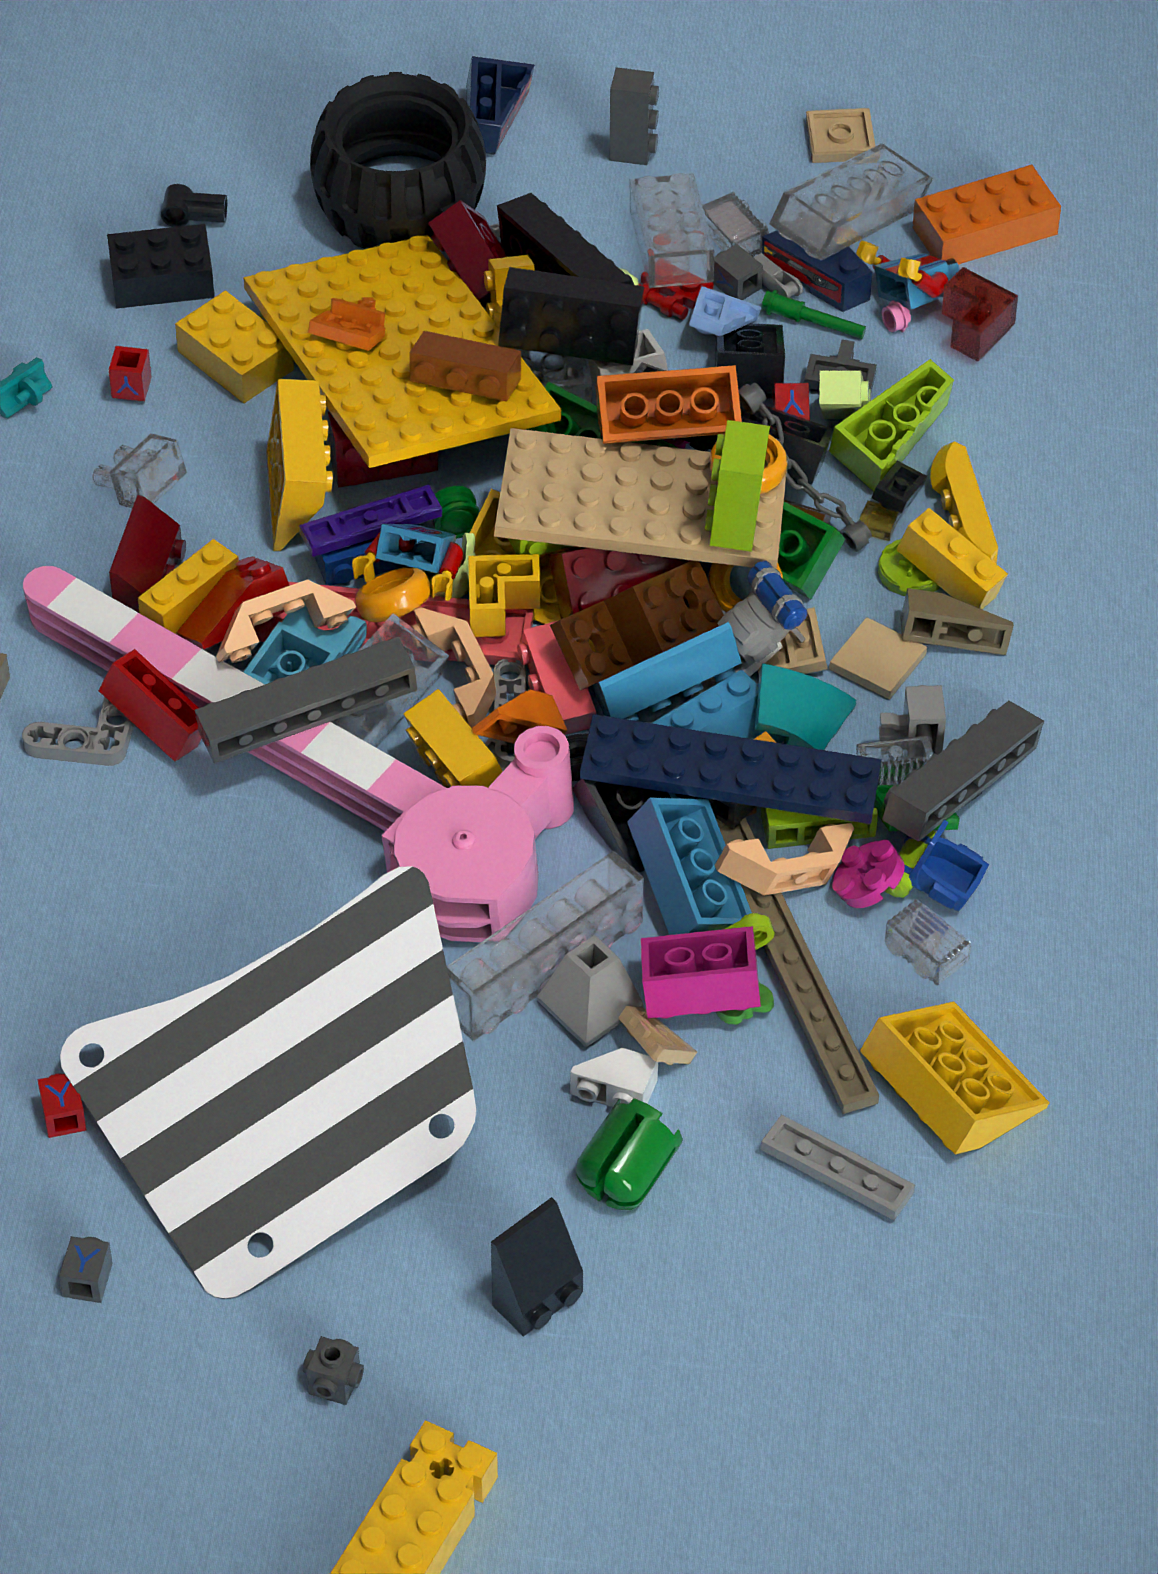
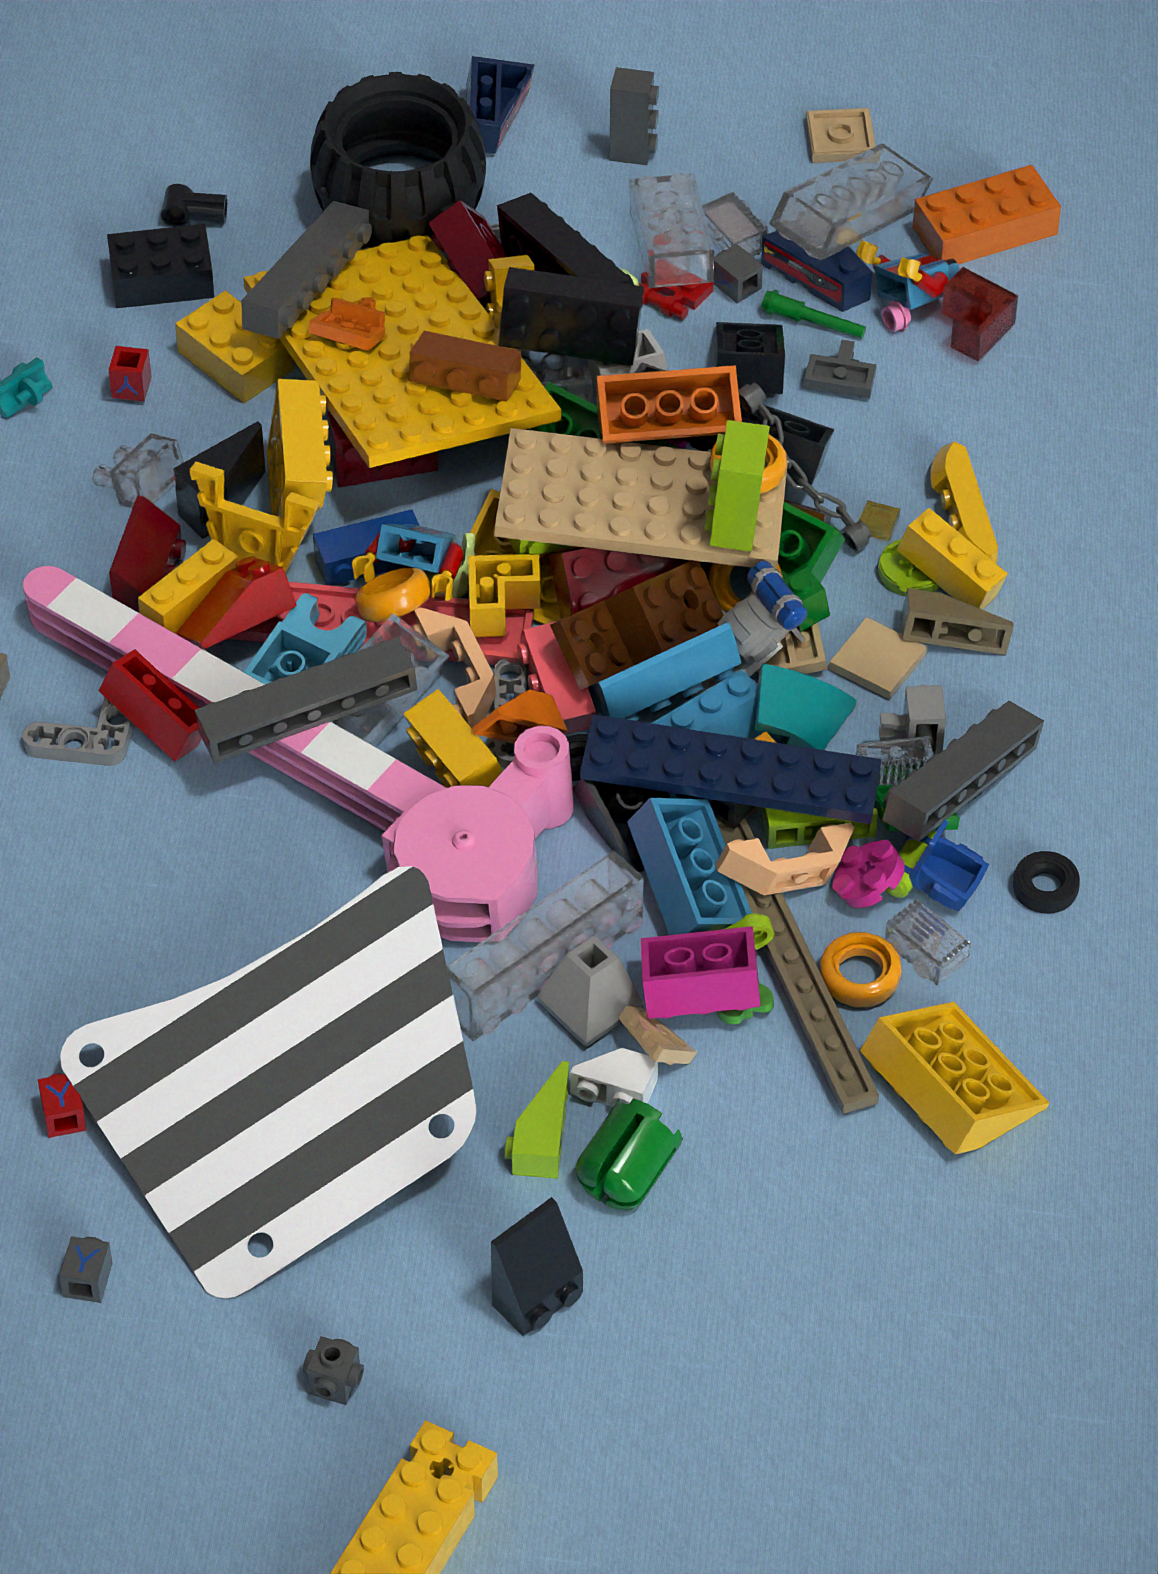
(243, 467): none -> black slope
(249, 530): none -> yellow wing
(305, 269): none -> dark grey brick
(322, 604): light nougat slope -> none
(366, 520): dark purple plate -> none
(458, 510): green wheel -> none
(540, 1129): none -> lime slope
(721, 313): light blue wing -> none
(775, 278): light grey bar -> none
(792, 399): red brick -> none
(812, 594): none -> green brick
(837, 1167): light grey plate -> none
(842, 393): yellowish green brick -> none
(861, 945): none -> light orange wheel
(891, 423): lime wedge -> none
(899, 487): black plate -> none
(1049, 863): none -> black tyre

